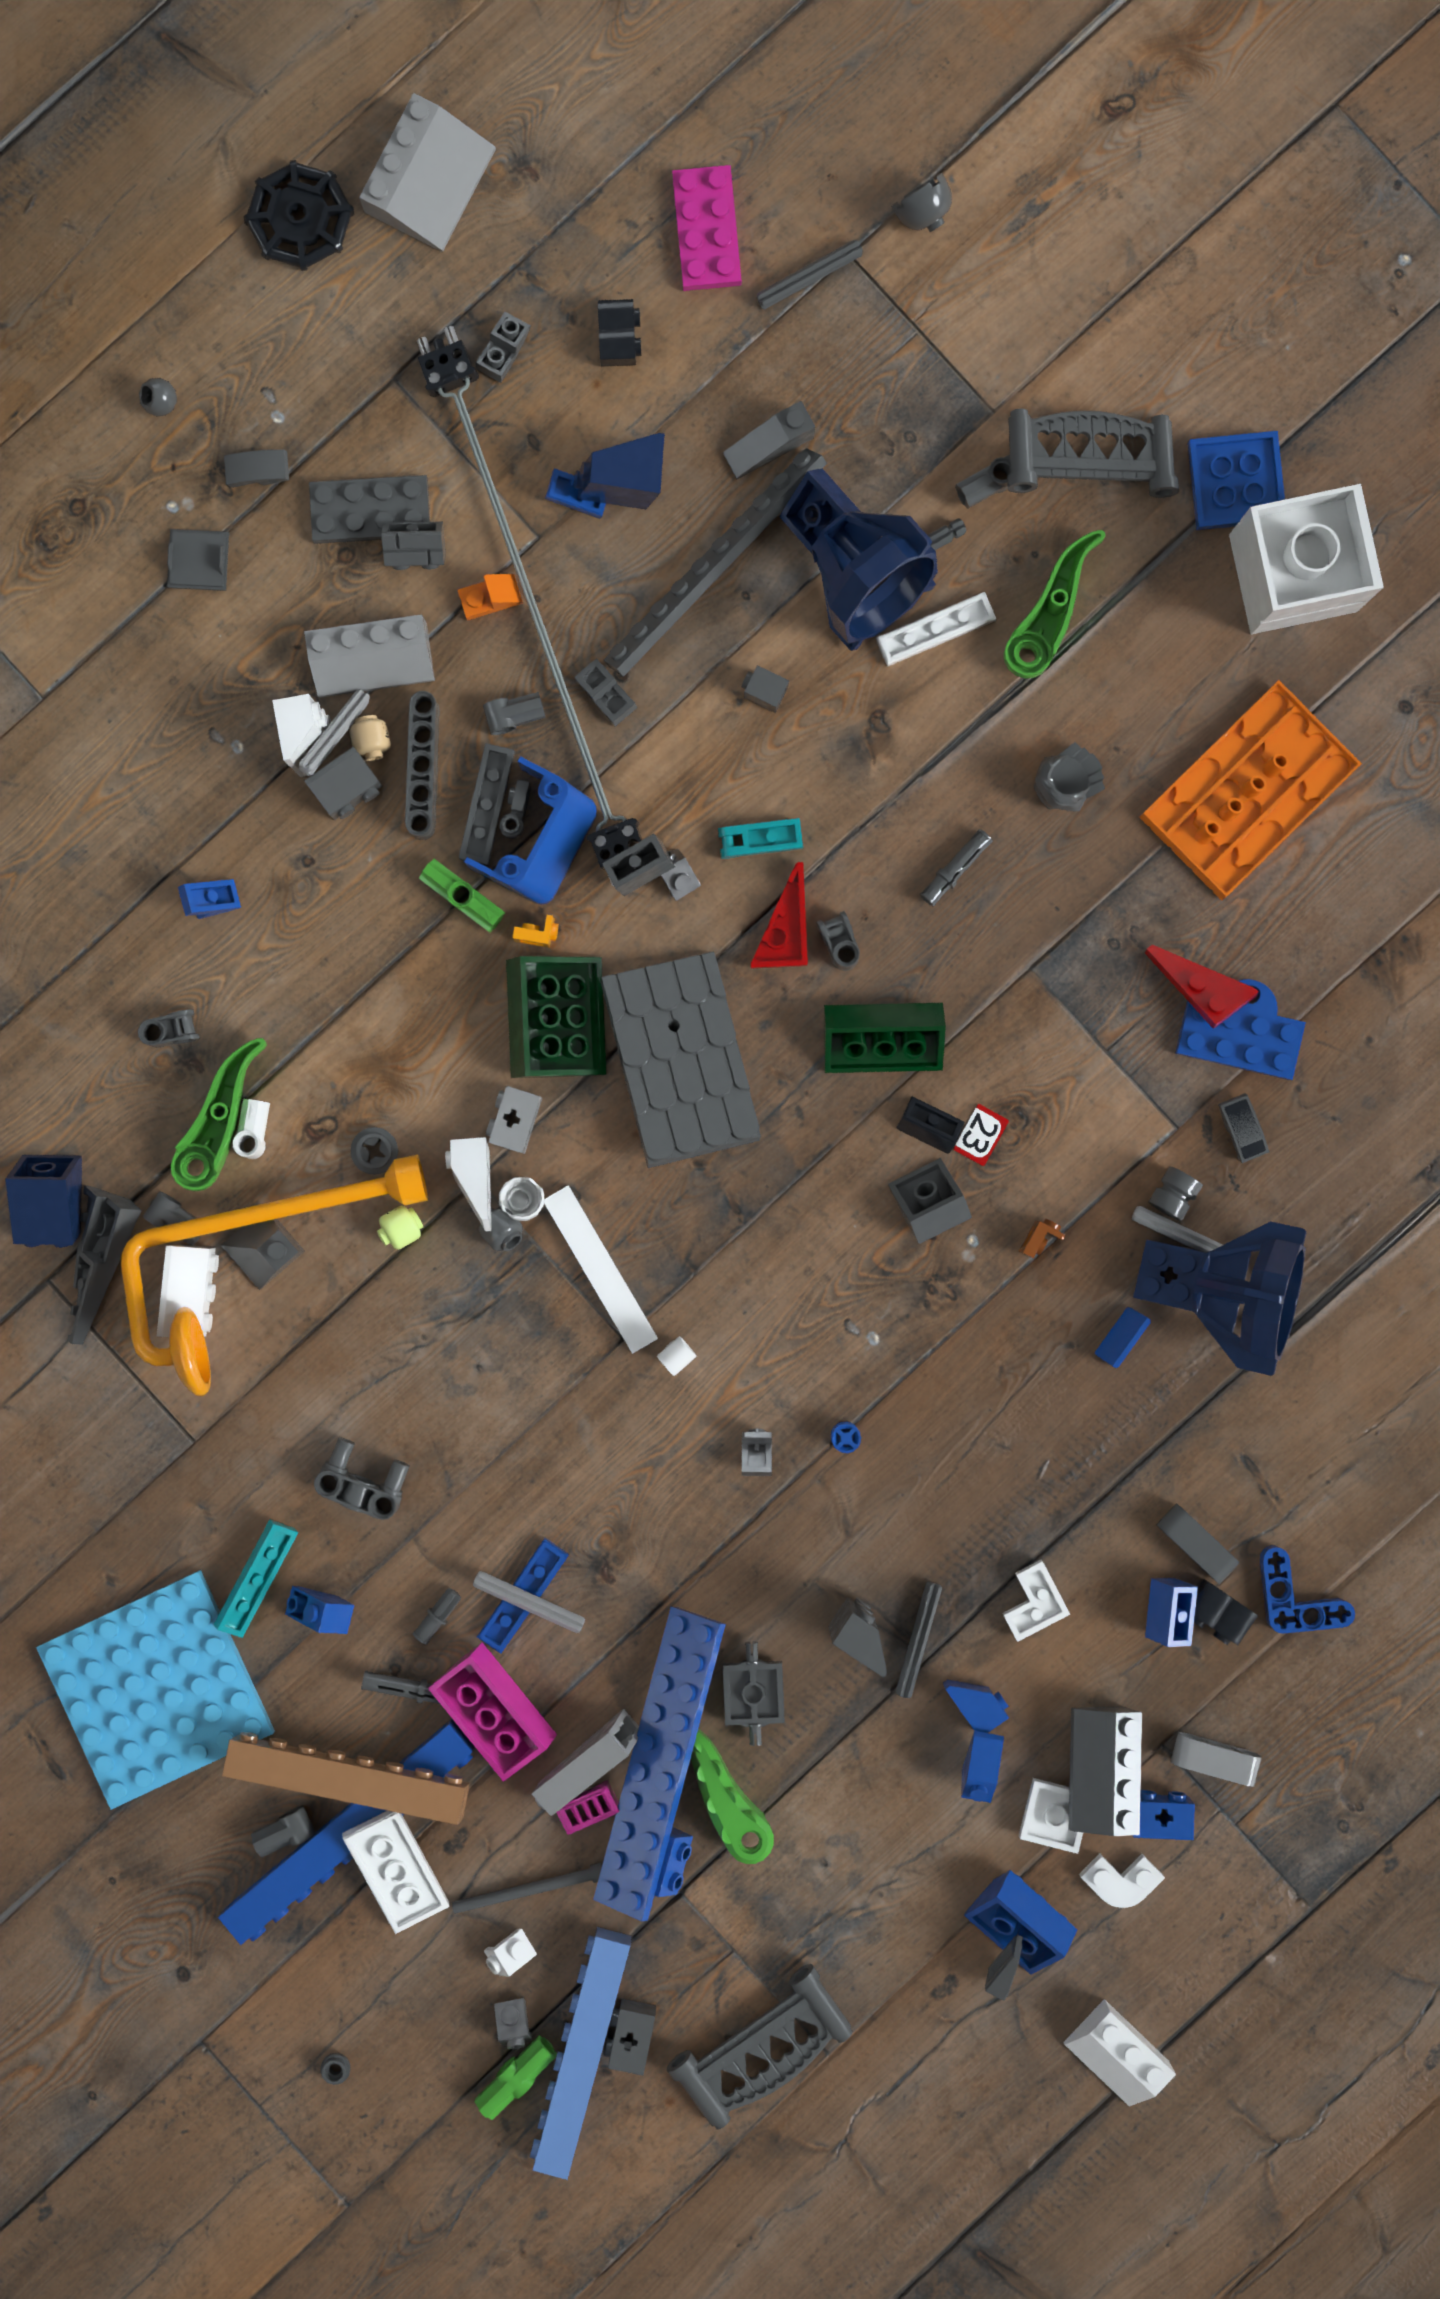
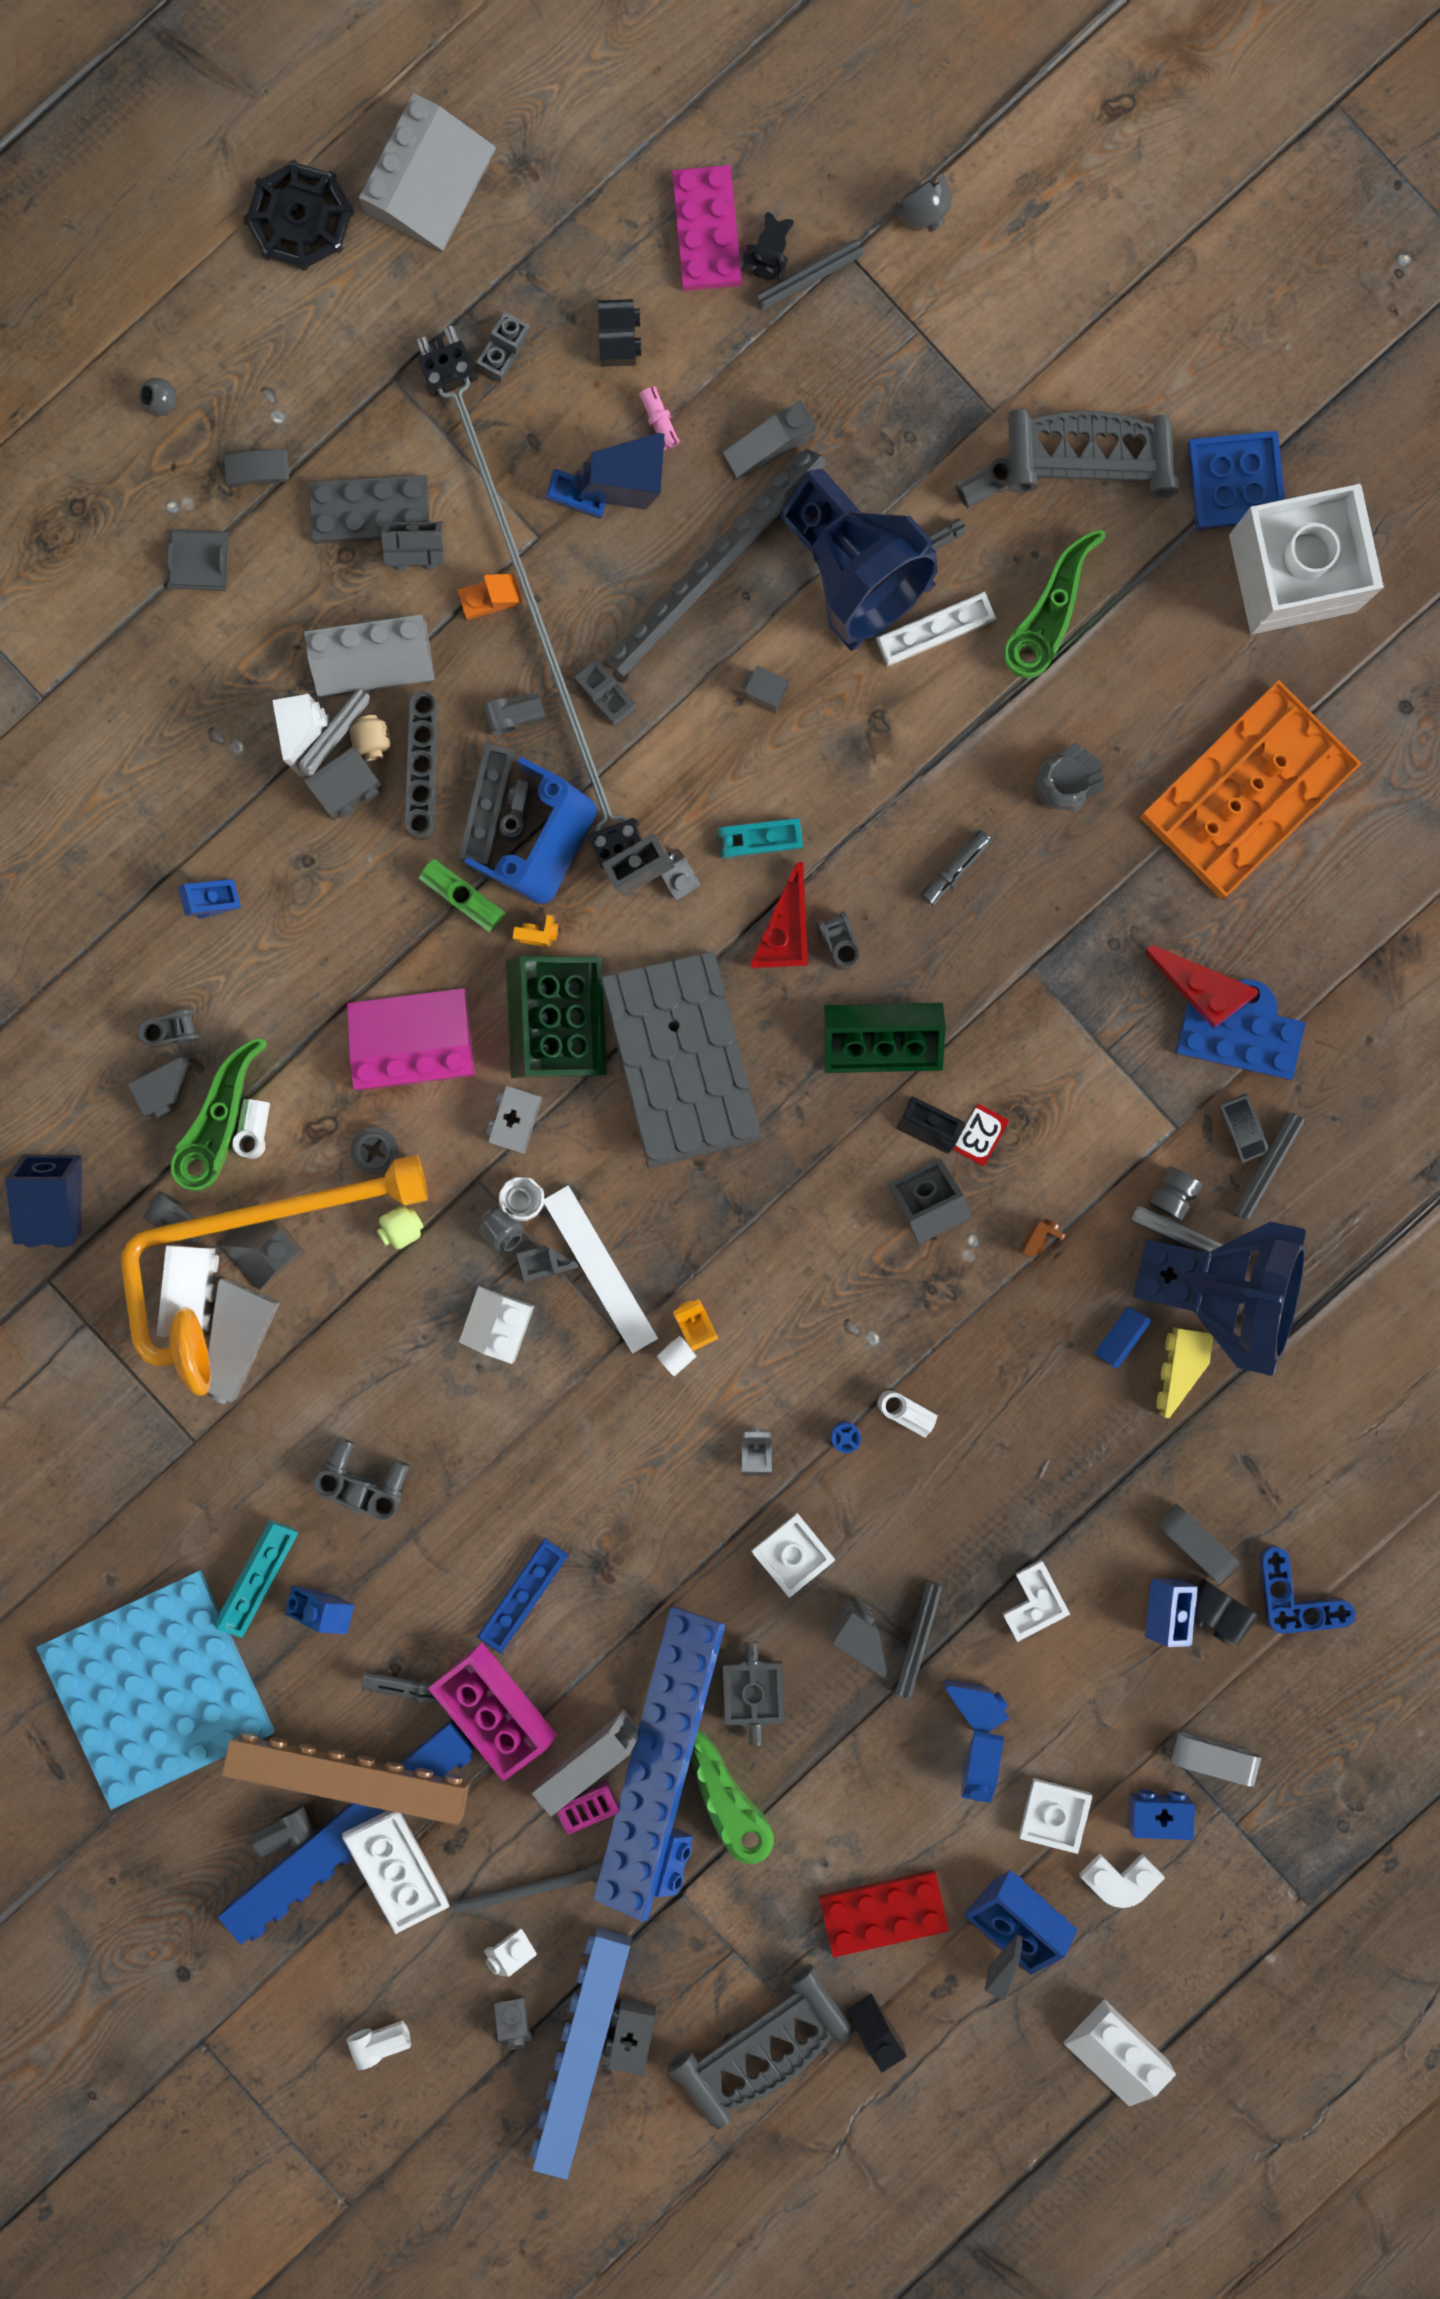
(106, 1232): dark grey wedge -> none
(160, 1088): none -> dark grey slope
(236, 1336): none -> light grey slope
(331, 2076): dark grey plate -> none
(371, 2046): none -> white piece
(410, 1040): none -> dark pink slope
(437, 1616): dark grey axle -> none
(471, 1171): white slope -> none
(496, 1324): none -> white slope
(515, 2077): bright green piece -> none
(528, 1602): light grey axle -> none
(542, 1263): none -> dark grey slope
(659, 416): none -> bright pink pin
(695, 1324): none -> light orange bracket
(767, 257): none -> black hair
(793, 1555): none -> white plate
(877, 2033): none -> black slope
(883, 1913): none -> red plate
(908, 1414): none -> white piece
(1105, 1770): dark grey slope -> none
(1186, 1362): none -> light yellow slope
(1269, 1166): none -> dark grey axle

